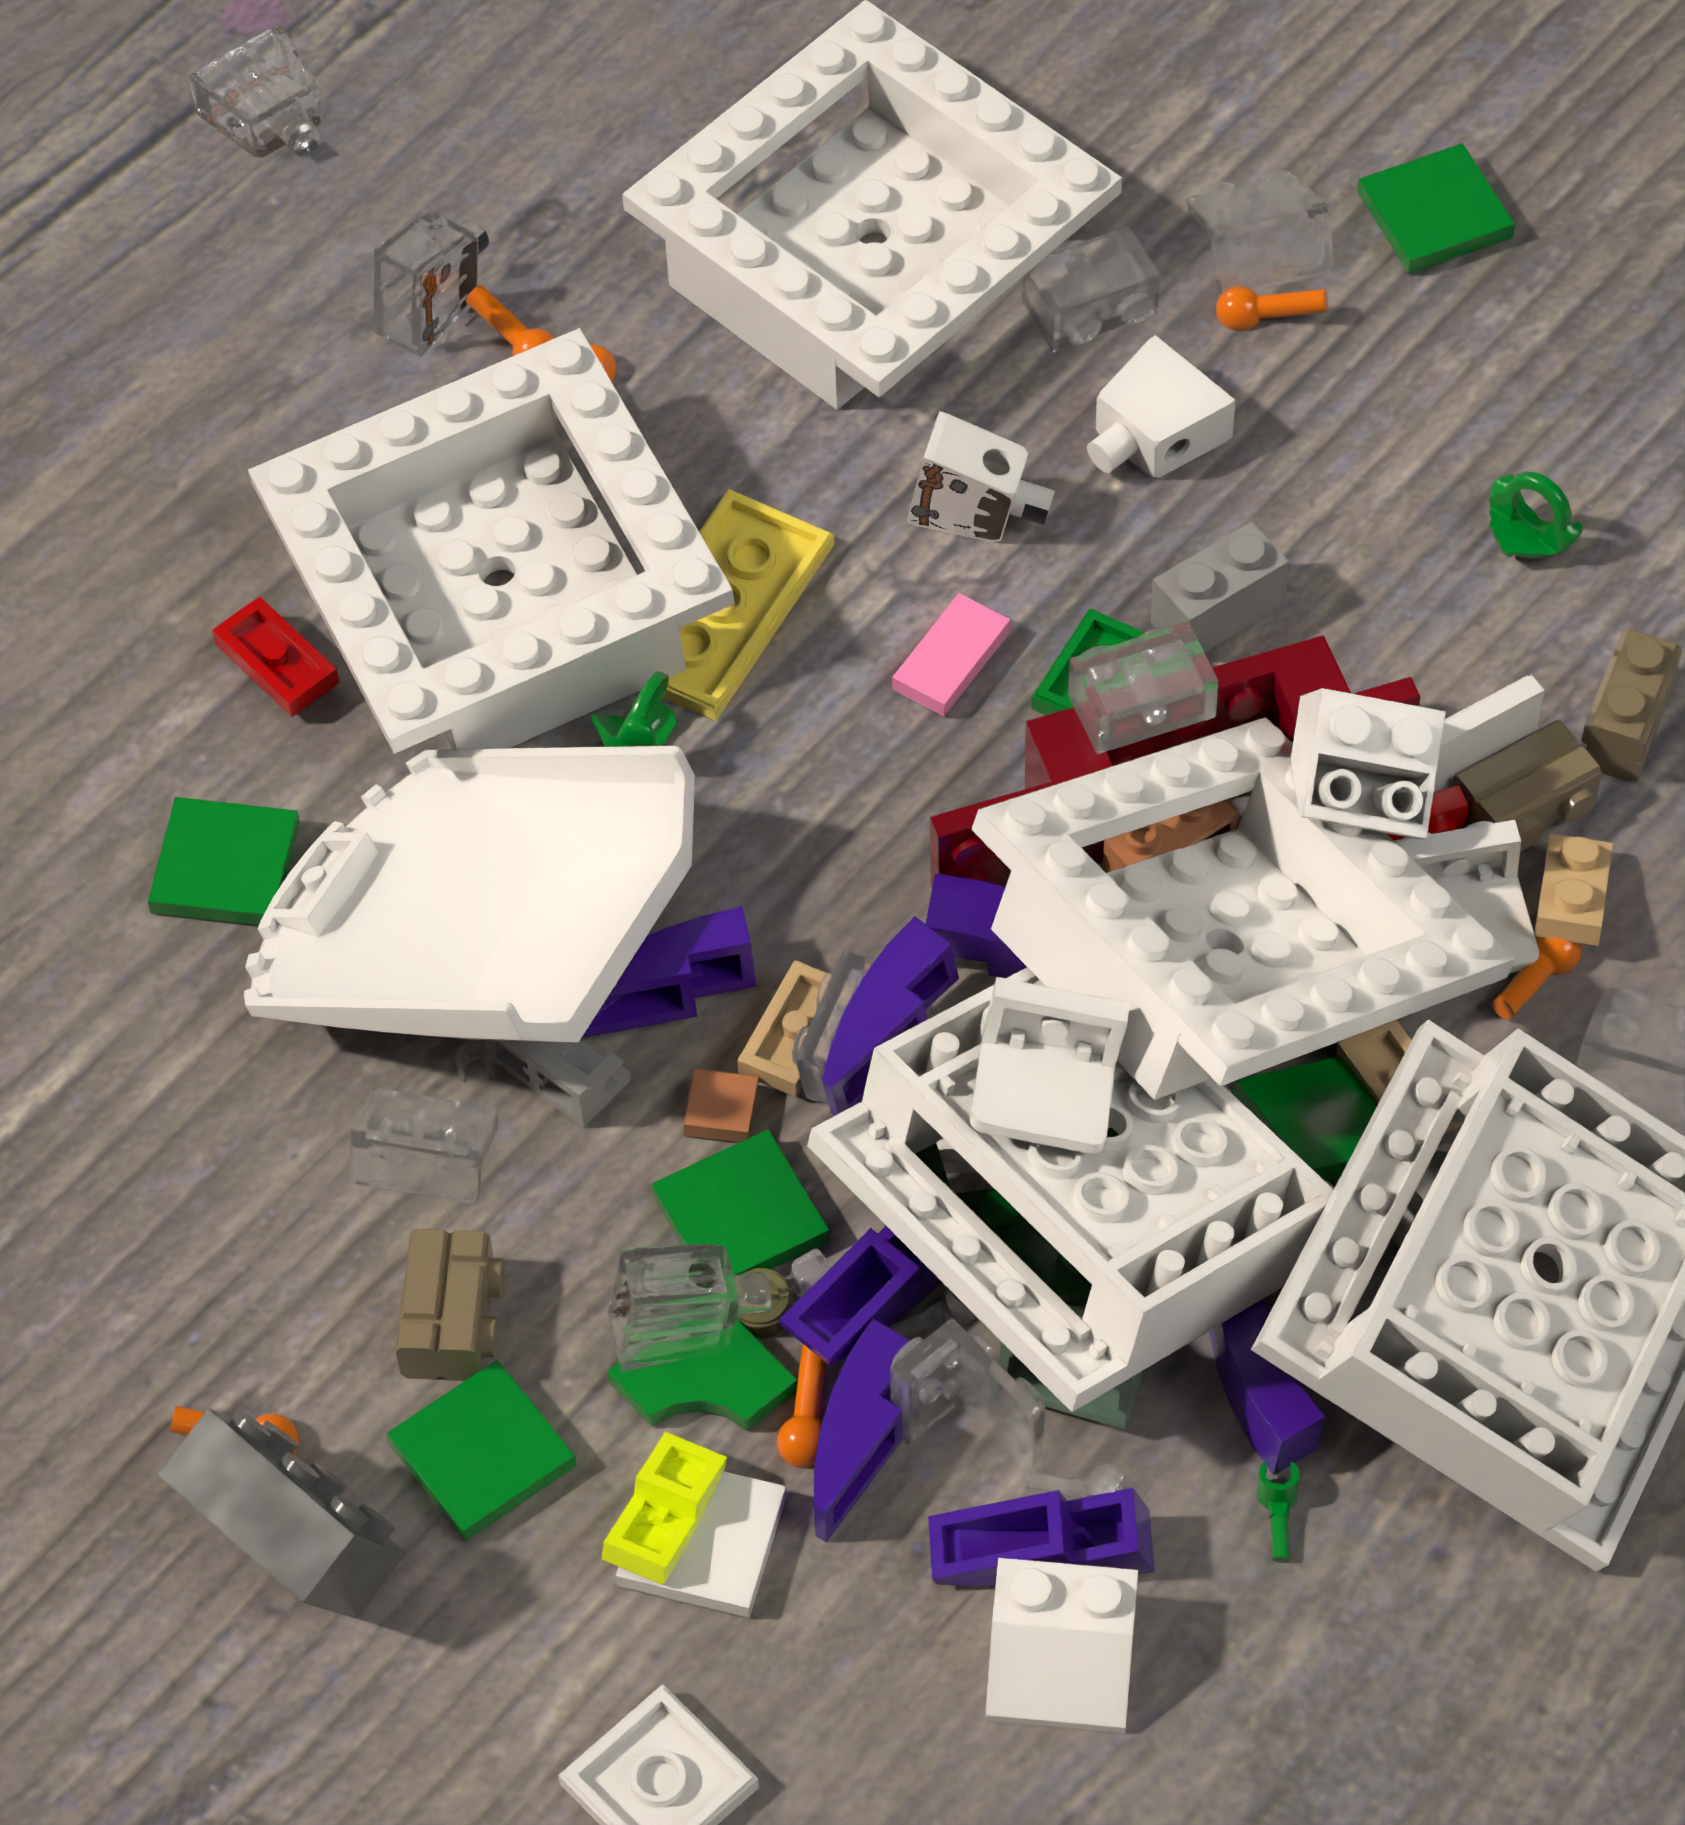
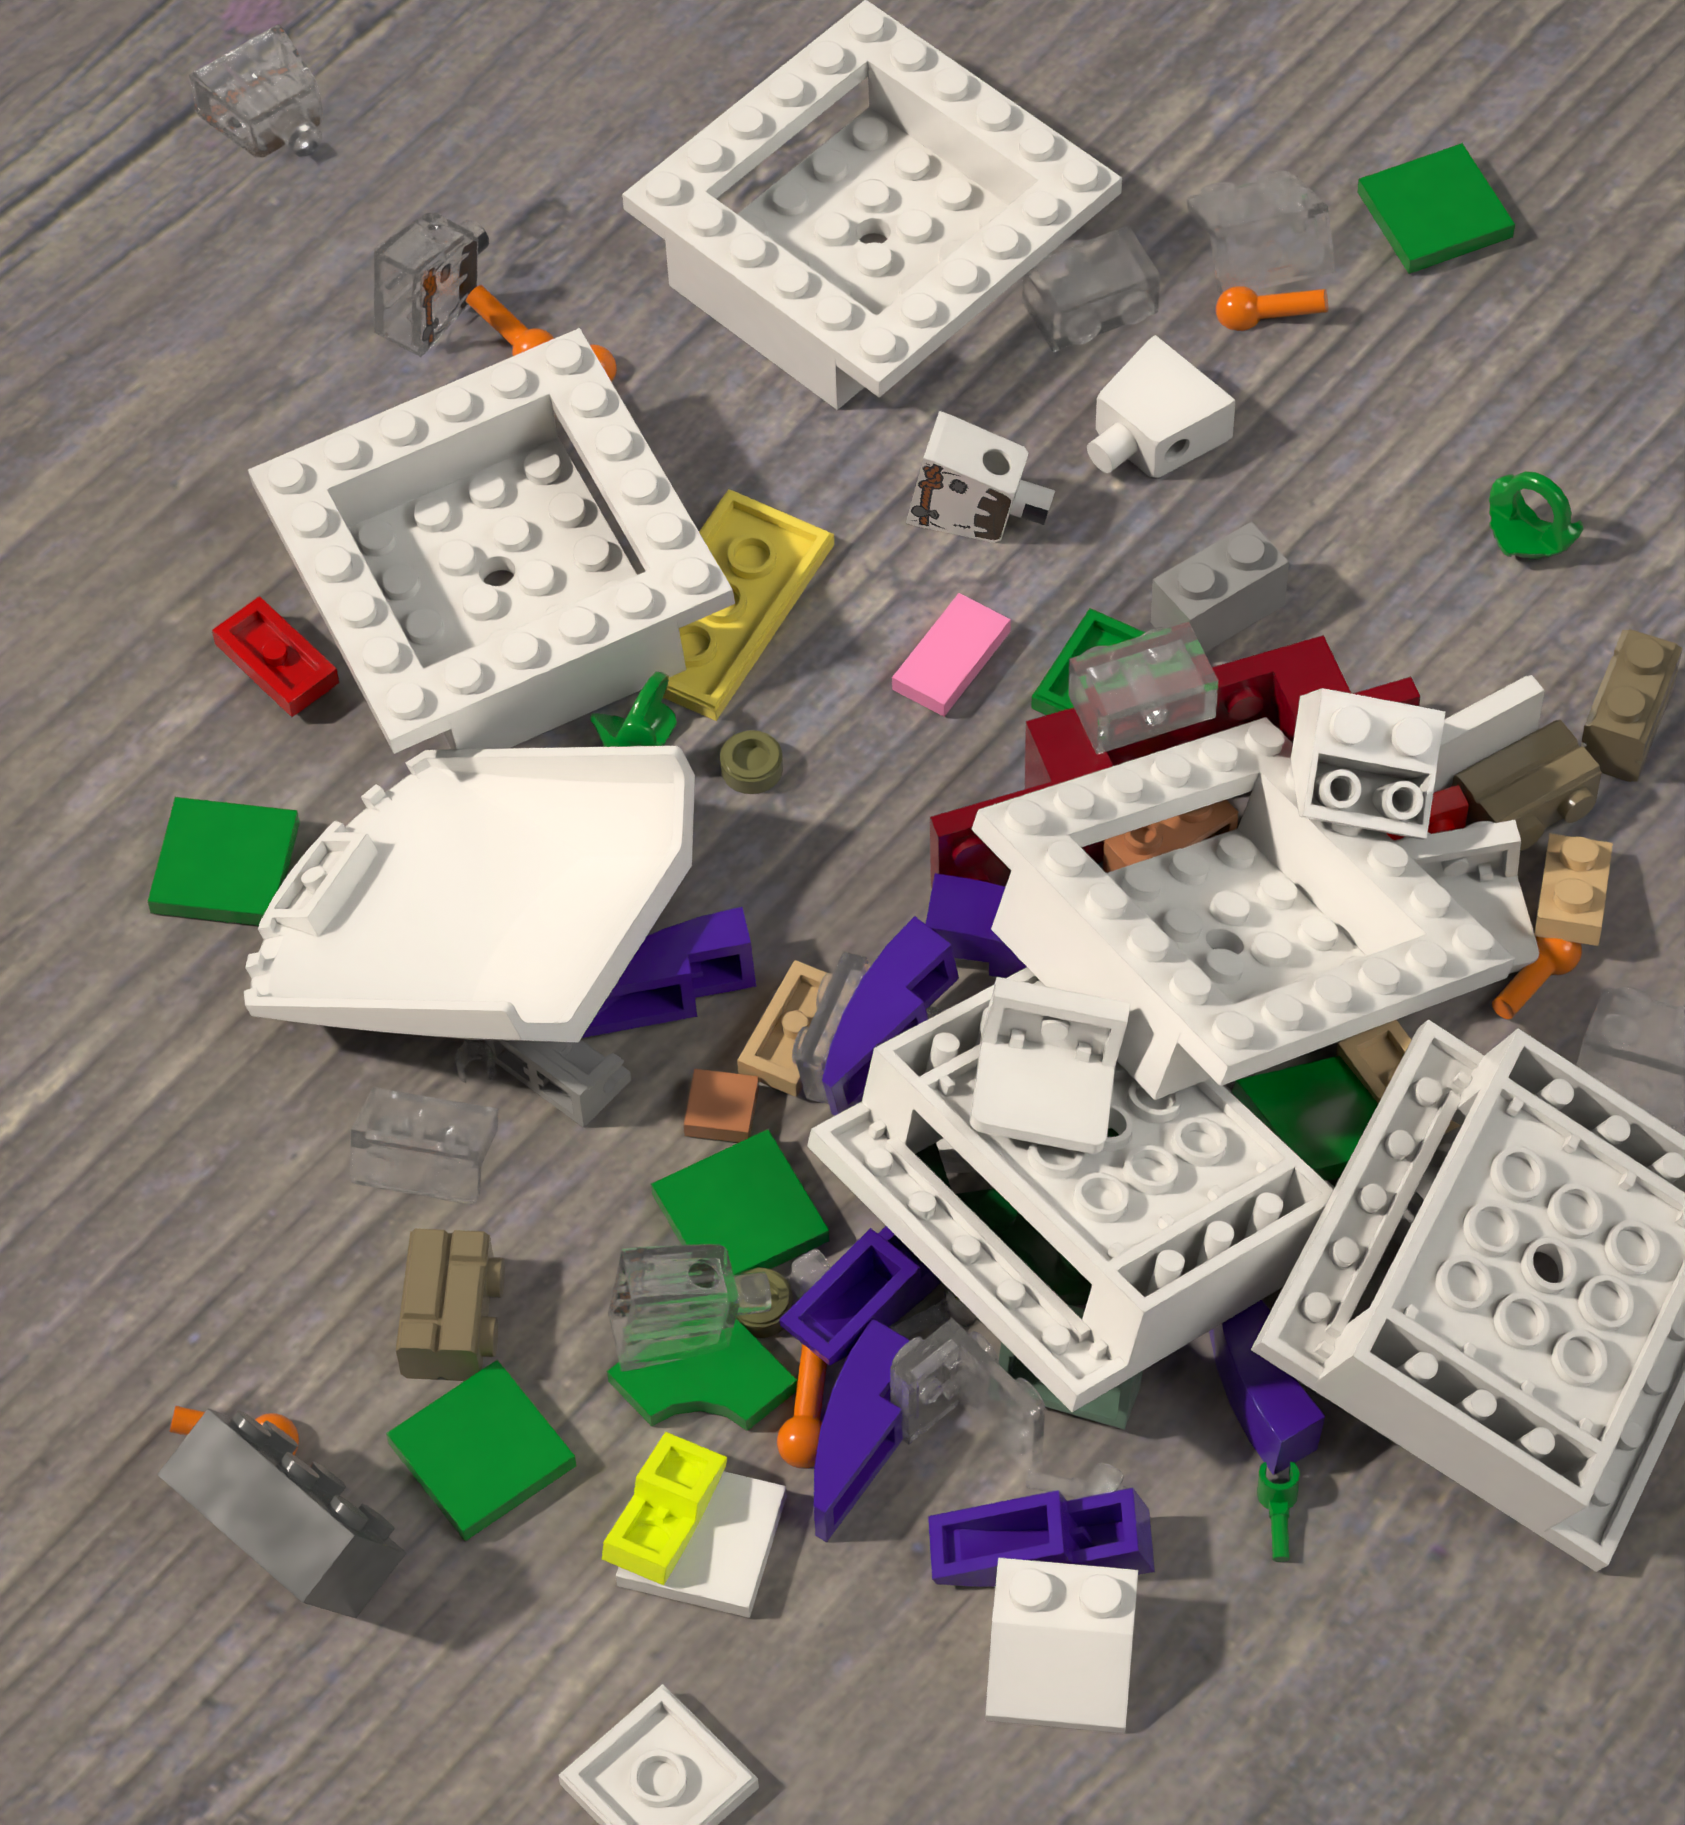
(751, 762): none -> olive tile

